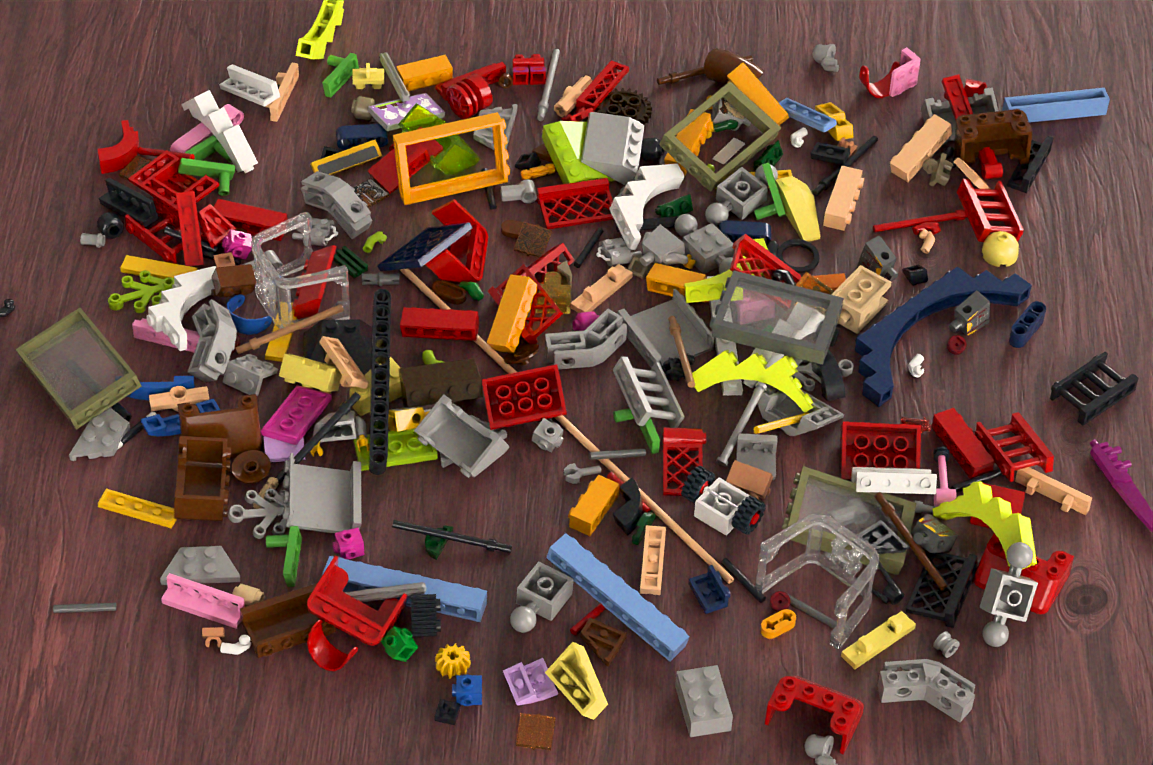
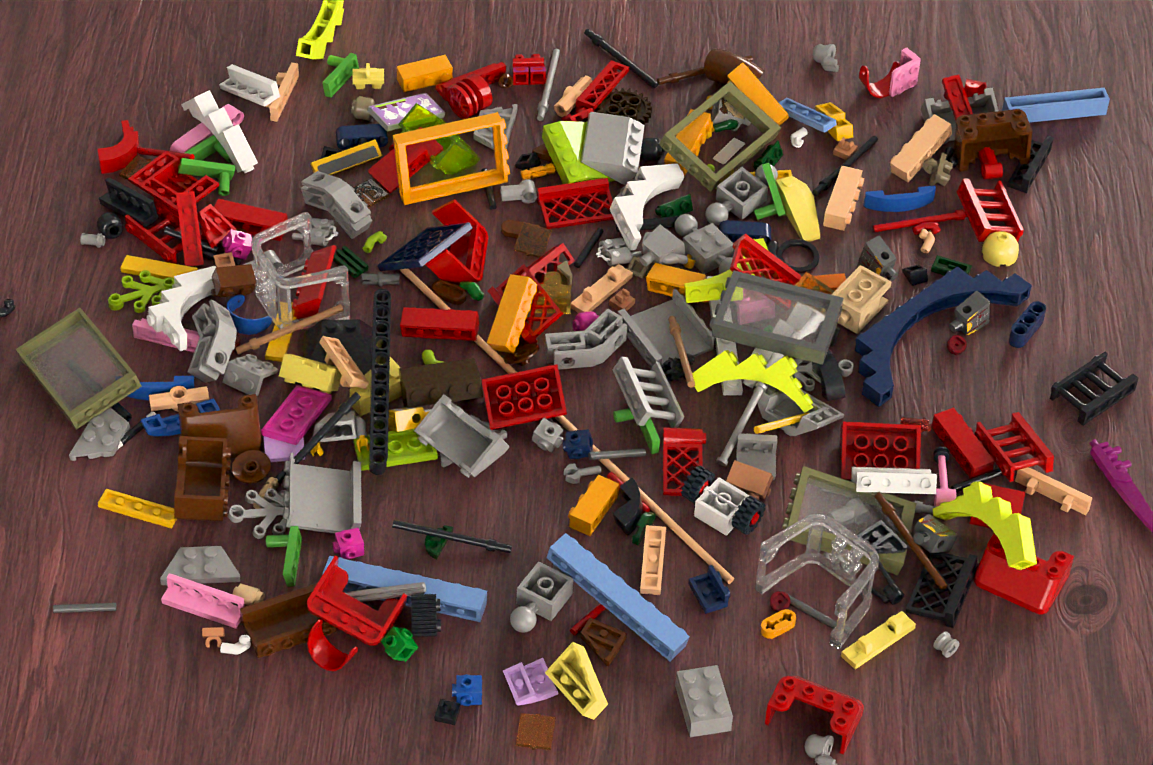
(394, 77): light grey axle -> none
(452, 660): yellow gear -> none
(578, 444): none -> dark blue brick
(599, 41): none -> black bar
(622, 300): none -> nougat tile
(743, 580): black bar -> none
(783, 275): black arm -> none
(830, 153): black plate -> none
(899, 202): none -> blue slope
(914, 366): white arm -> none
(928, 682): light grey brick -> none
(943, 265): none -> dark green tile
(971, 174): light nougat tile -> none
(1008, 594): light grey brick -> none

